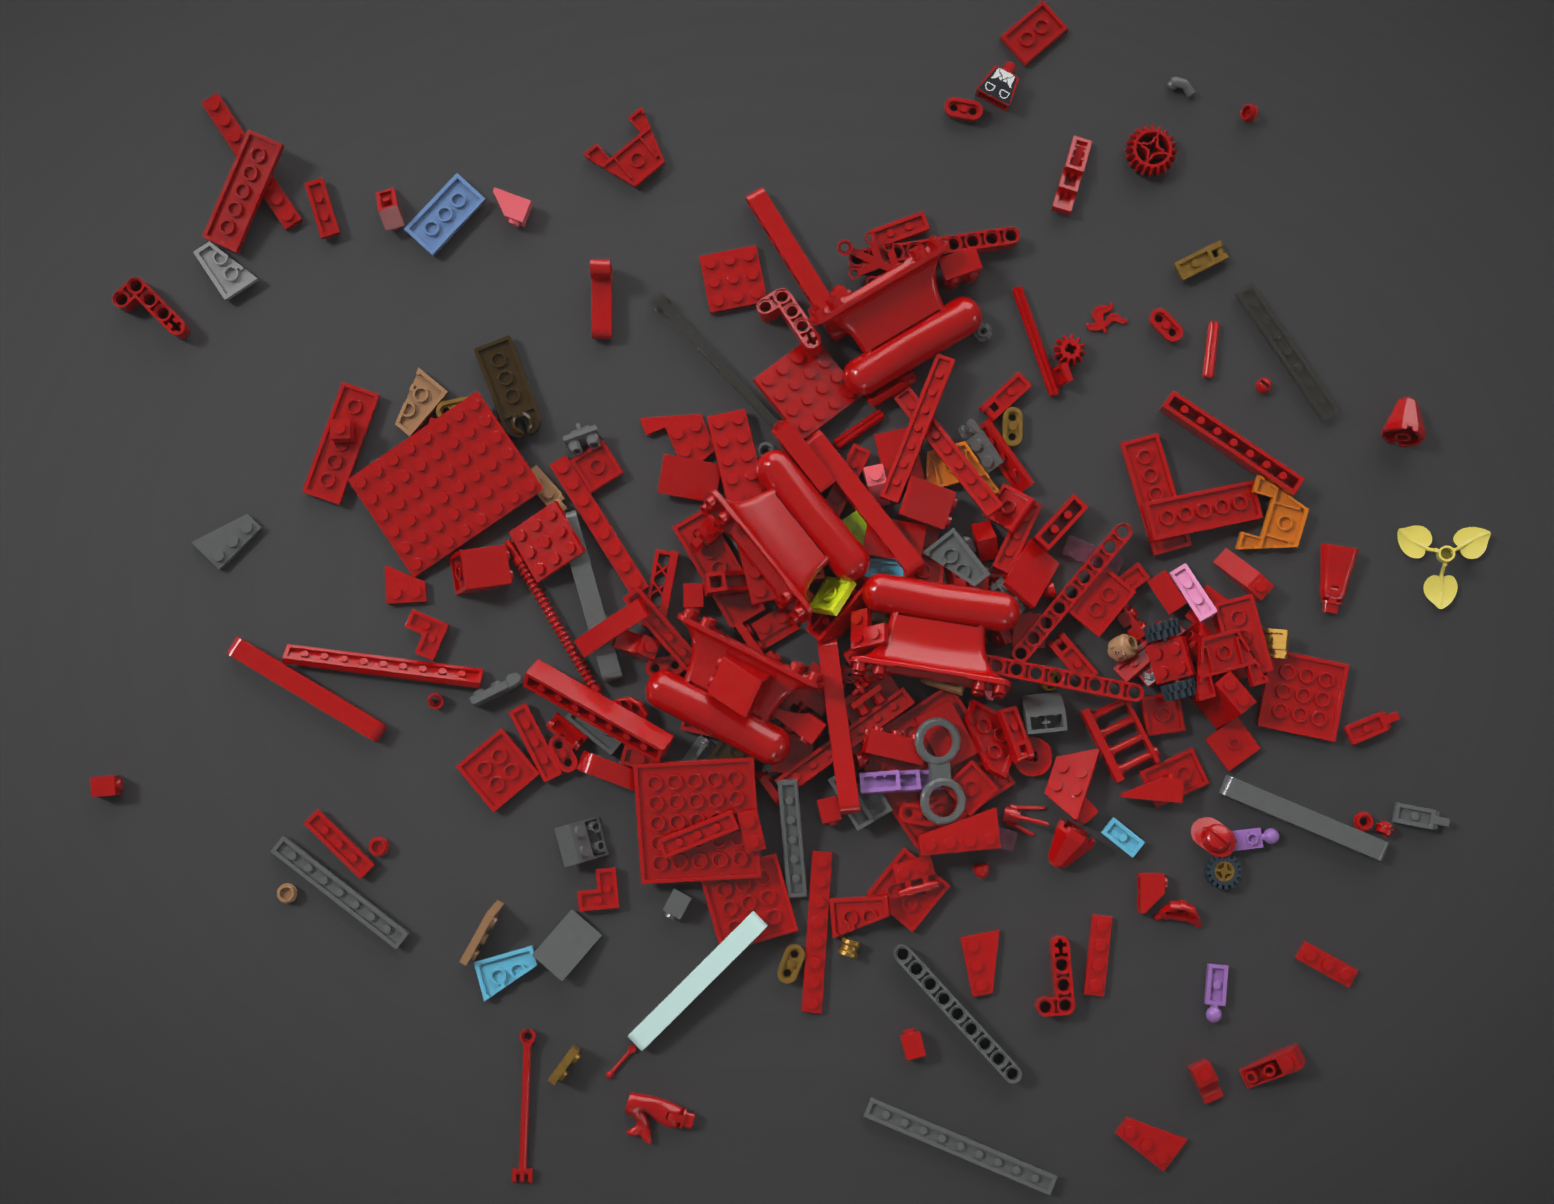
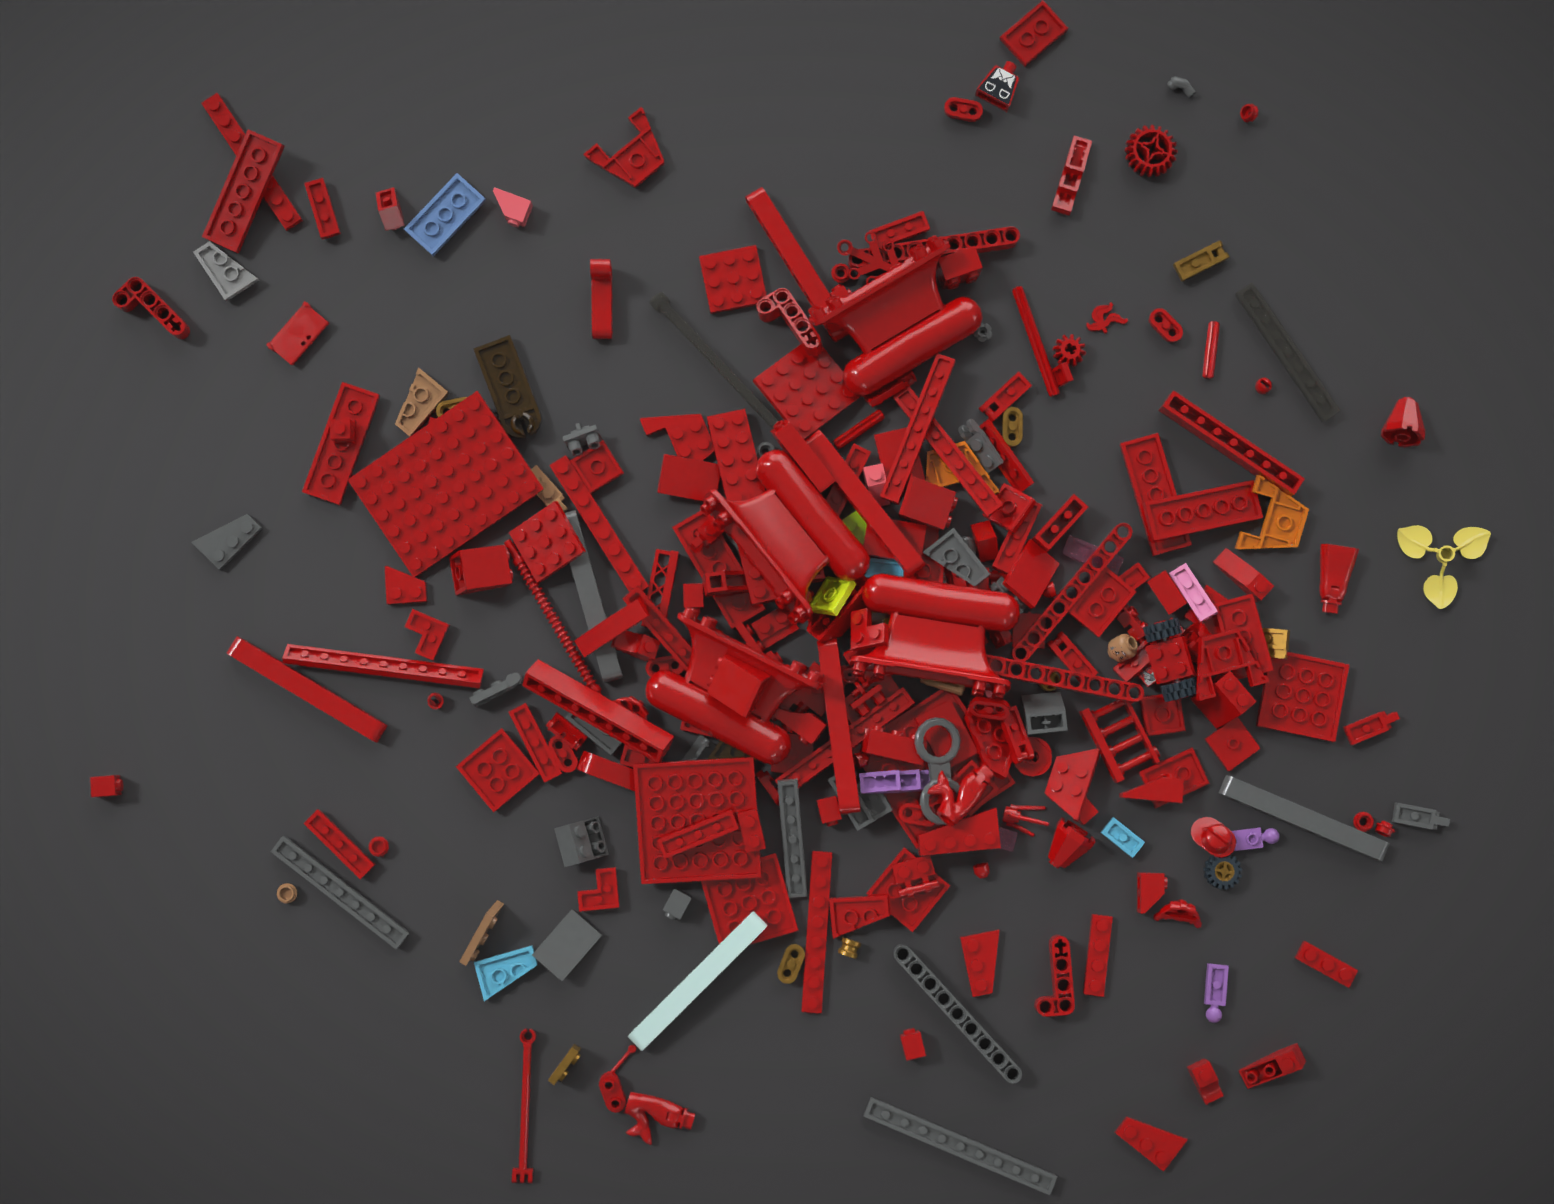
(296, 332): none -> red door
(612, 1093): none -> red plate
(840, 267): none -> red plate
(968, 795): none -> red piece
(990, 708): none -> red plate

